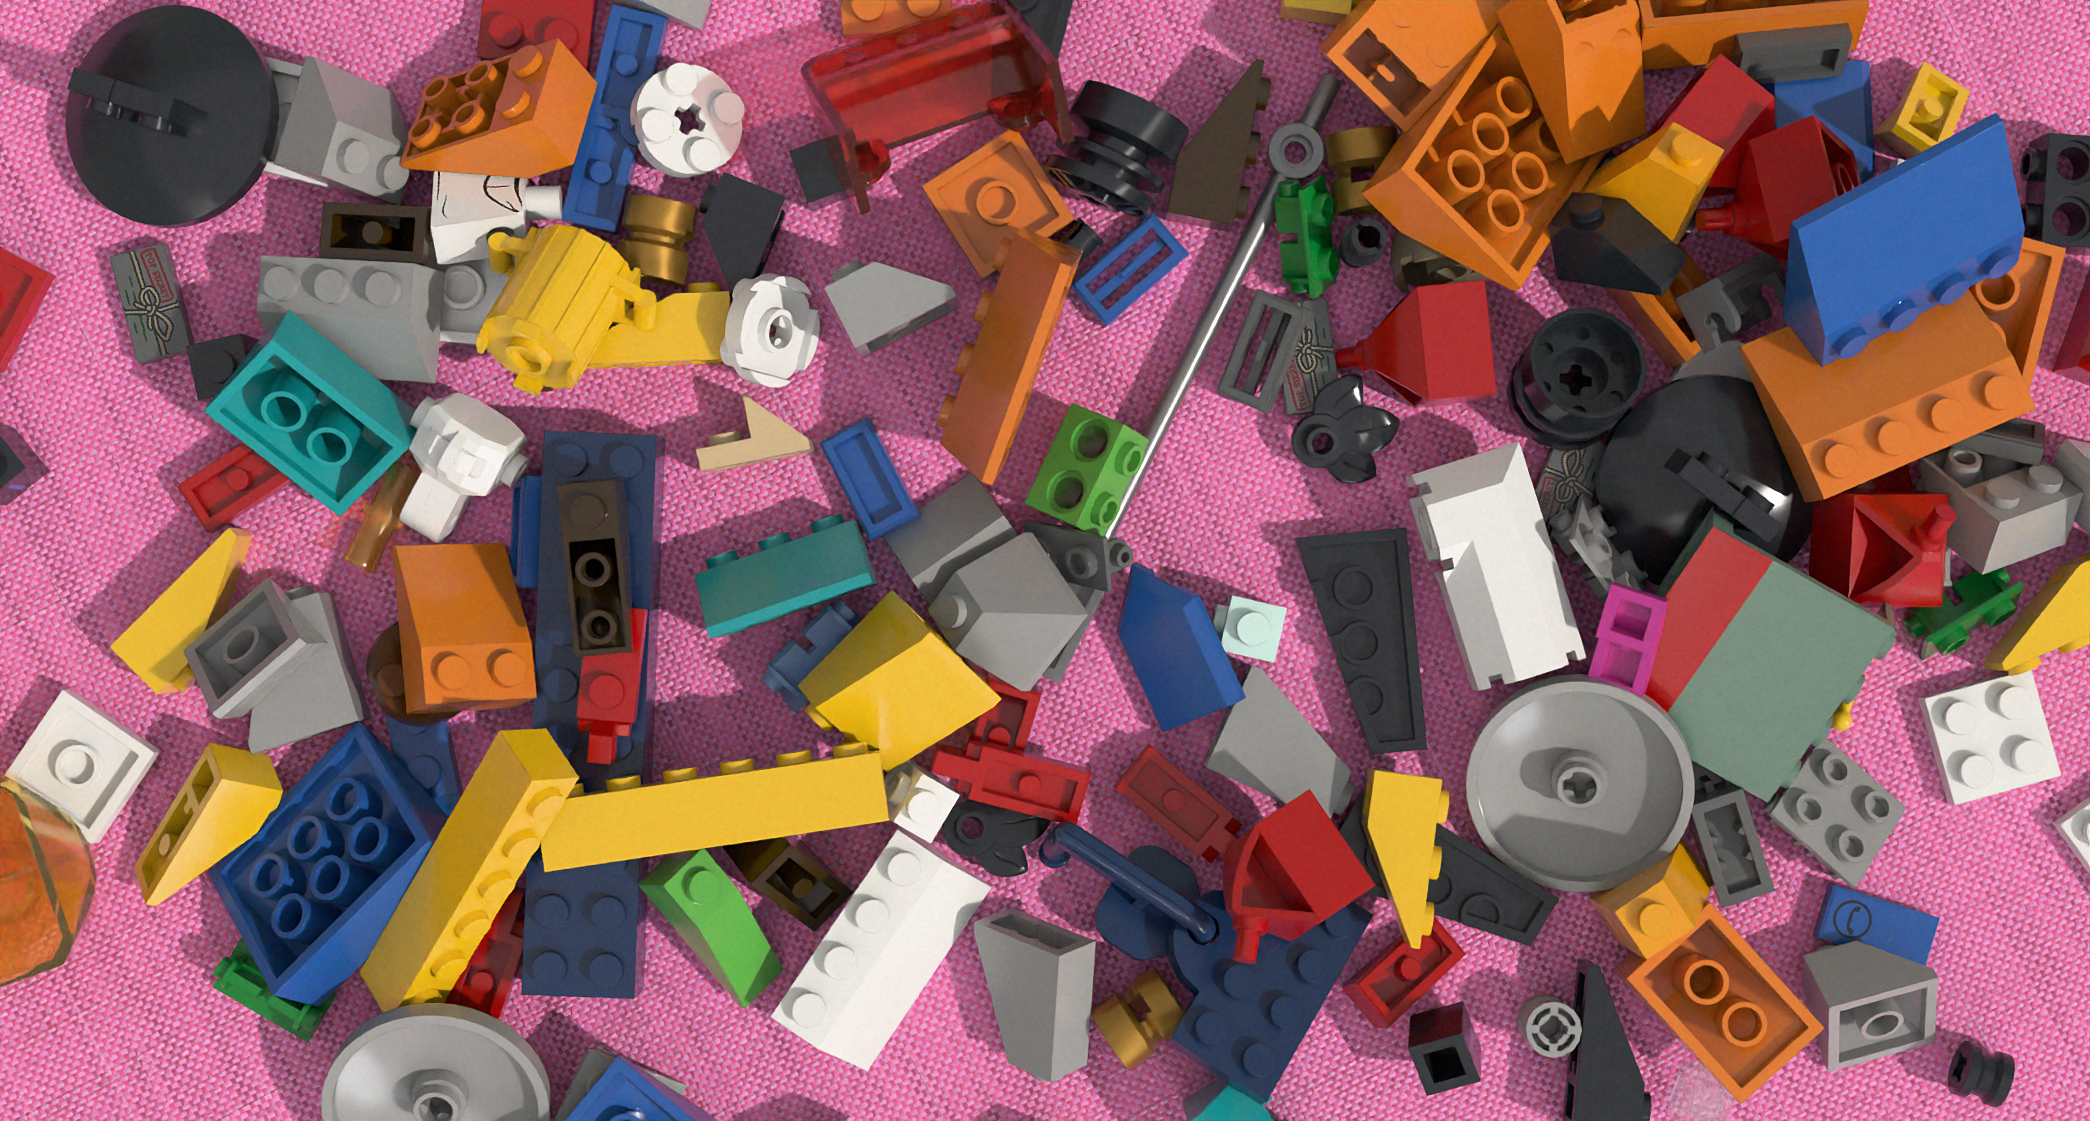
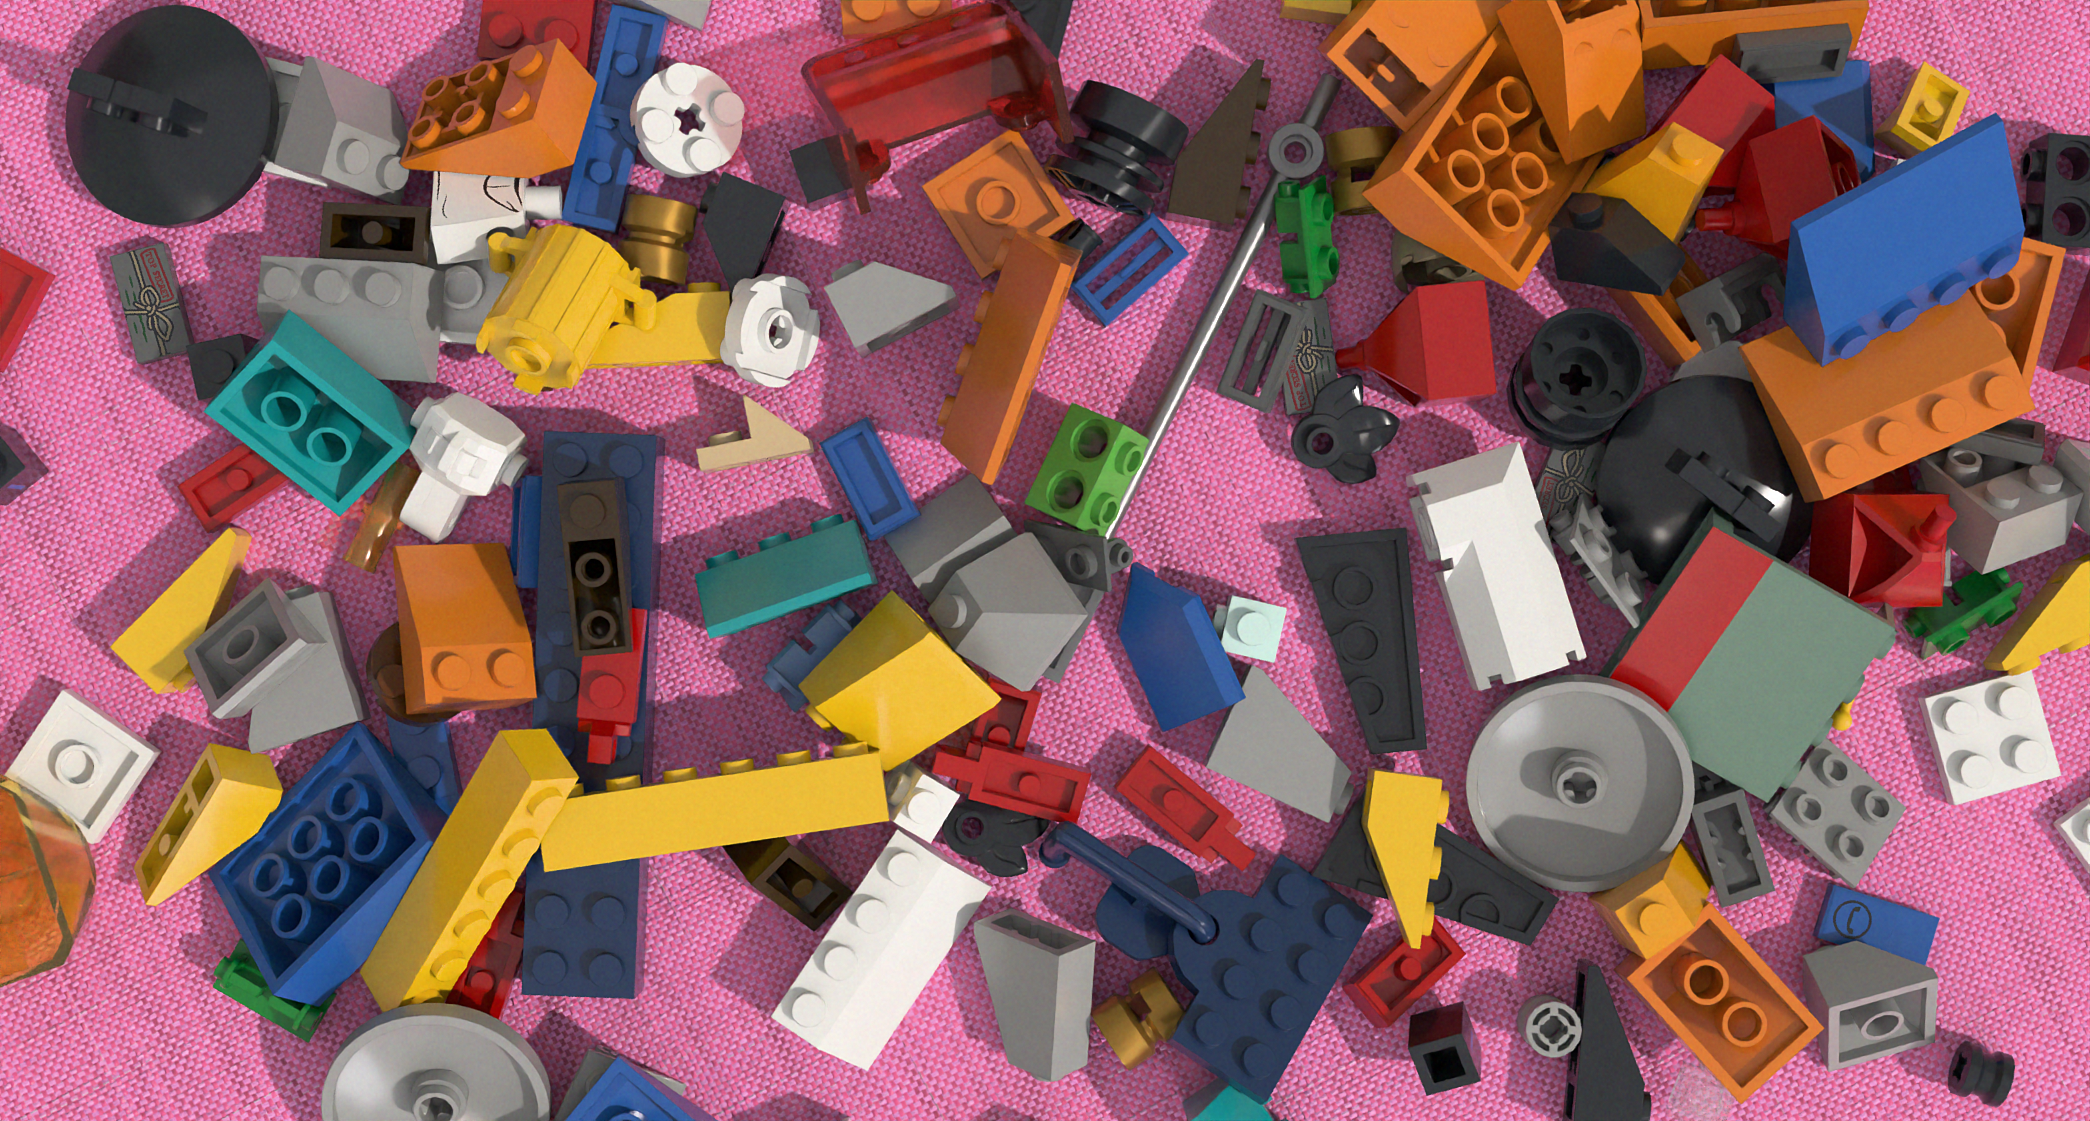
(713, 922): bright green slope -> none
(1288, 875): red piece -> none
(1372, 234): black pin -> none
(1628, 637): dark pink slope -> none

